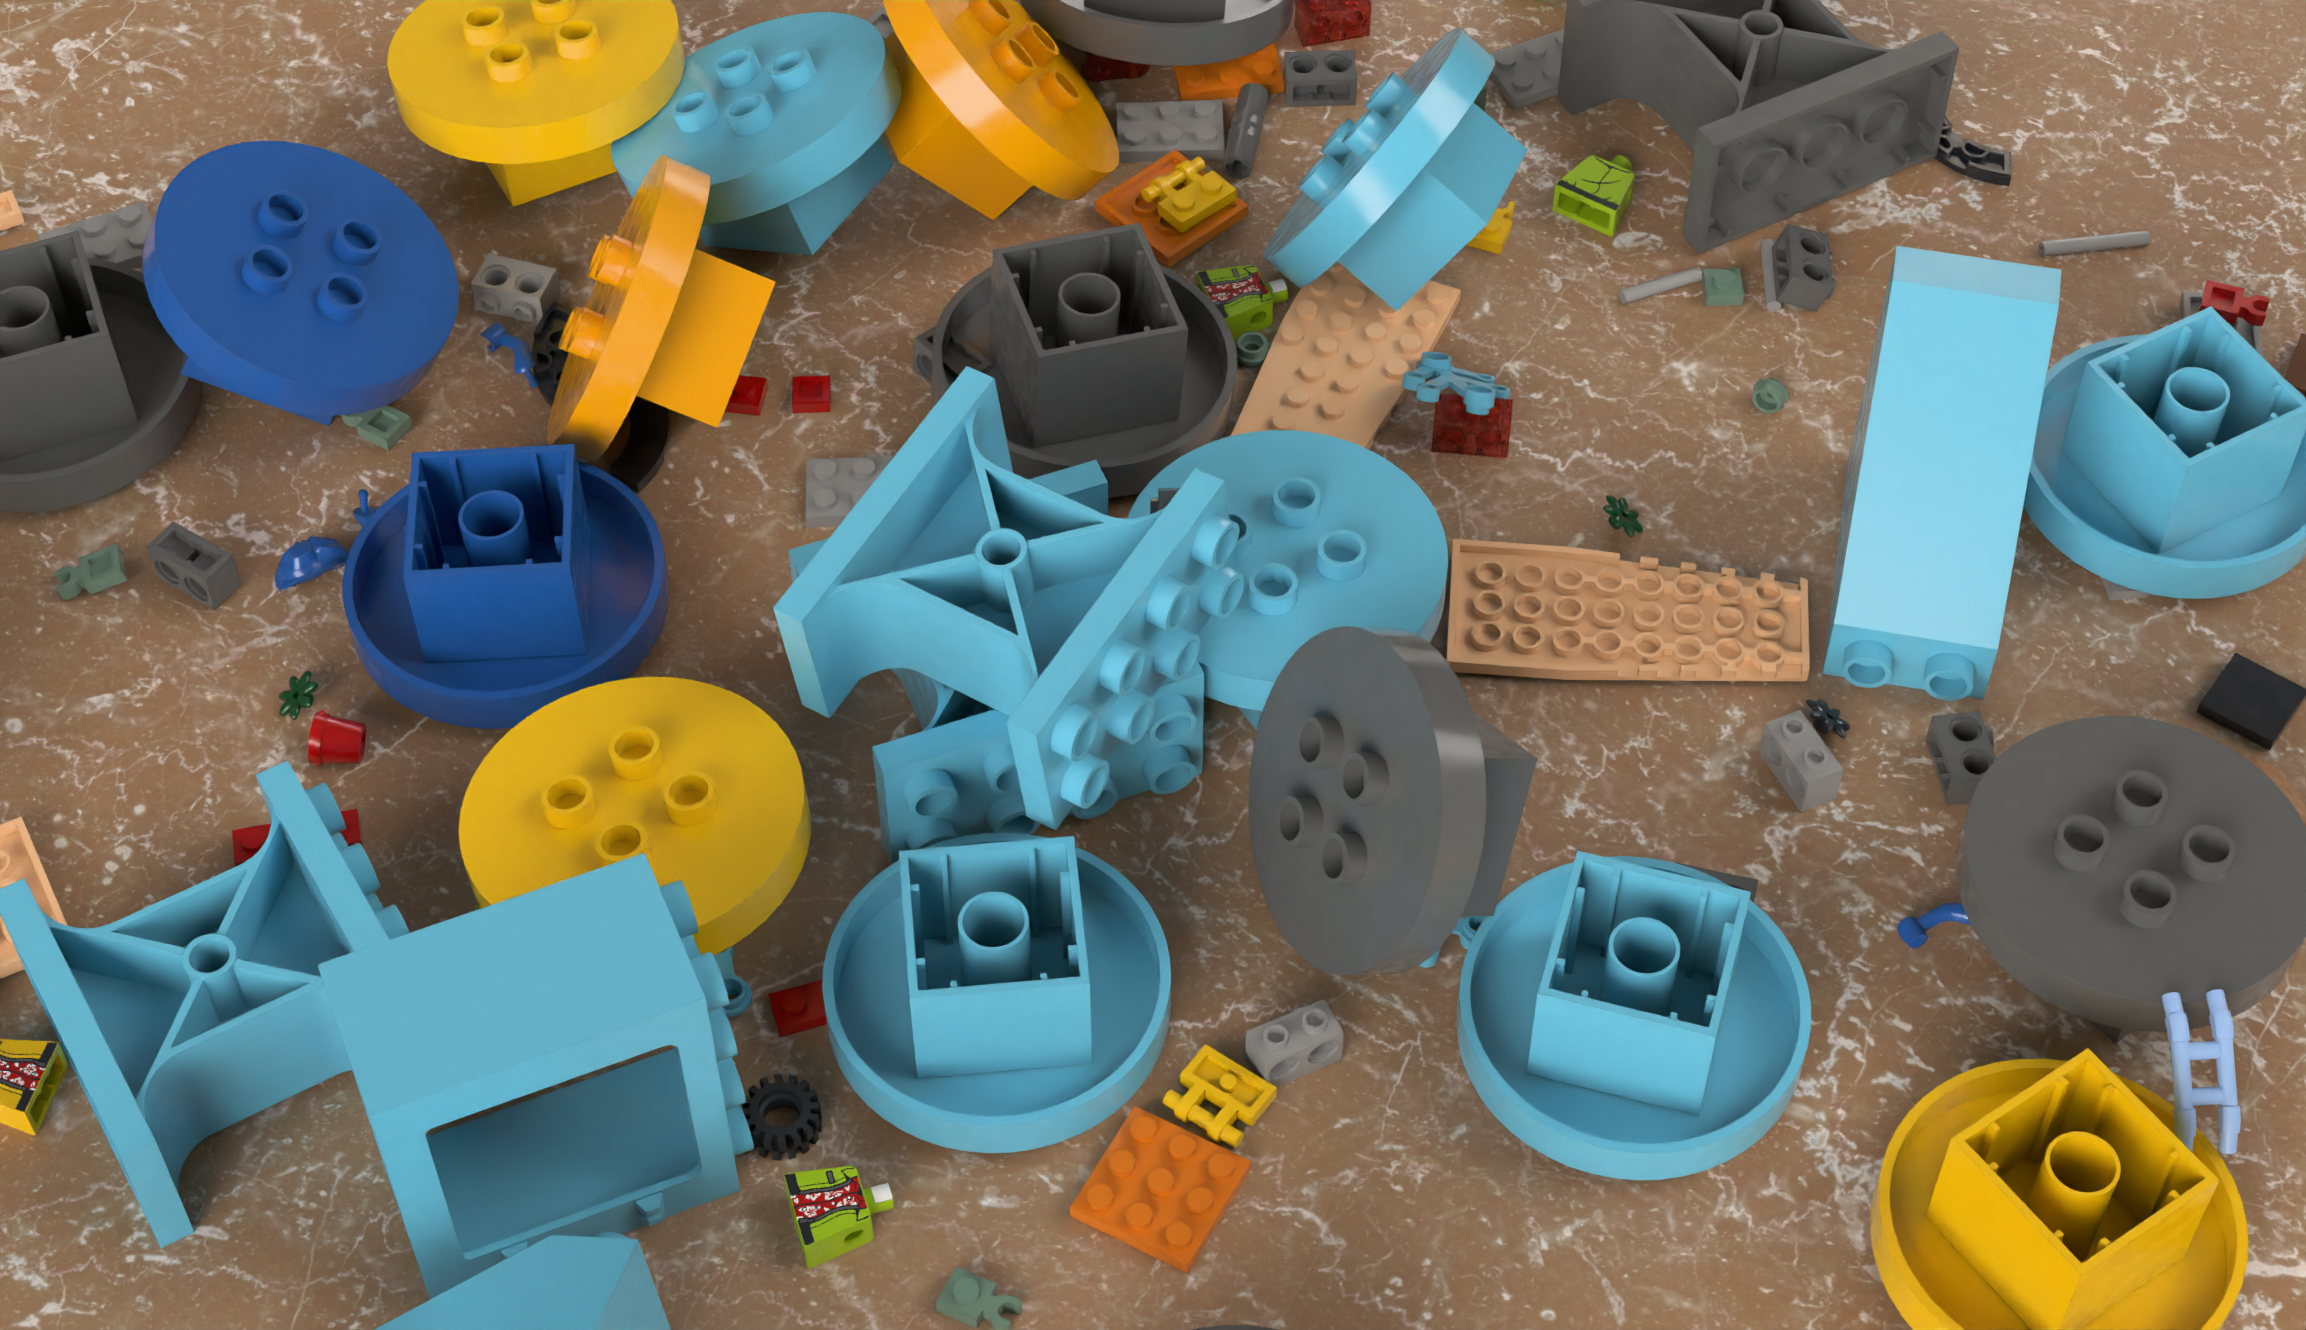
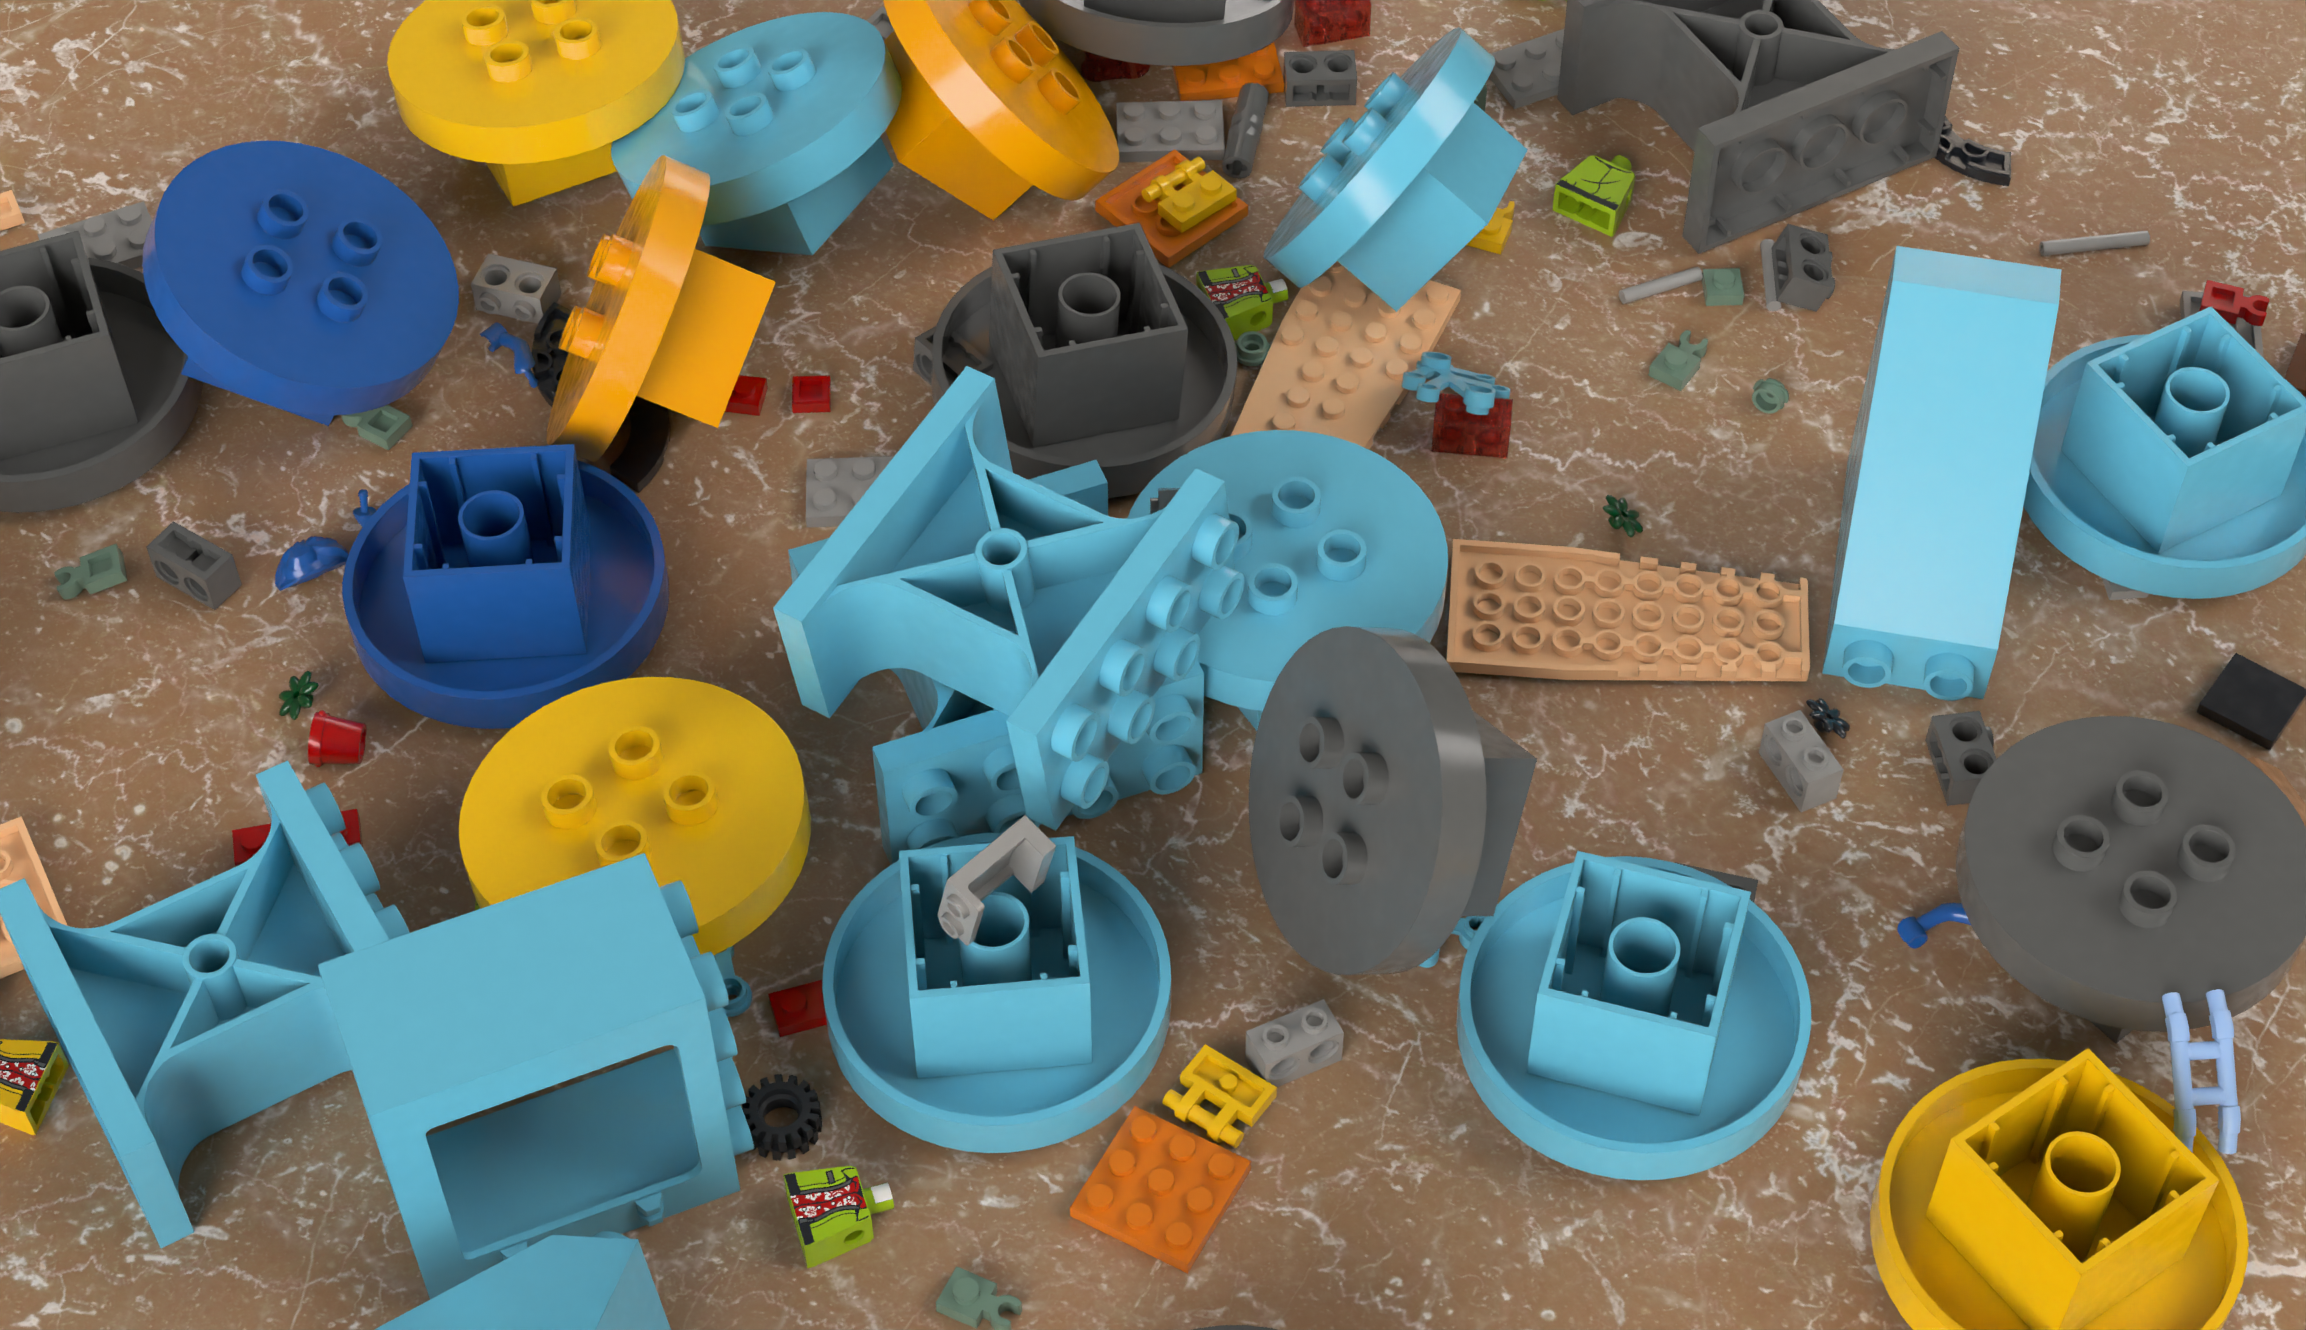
(1018, 852): none -> light grey panel
(1678, 364): none -> sand green plate

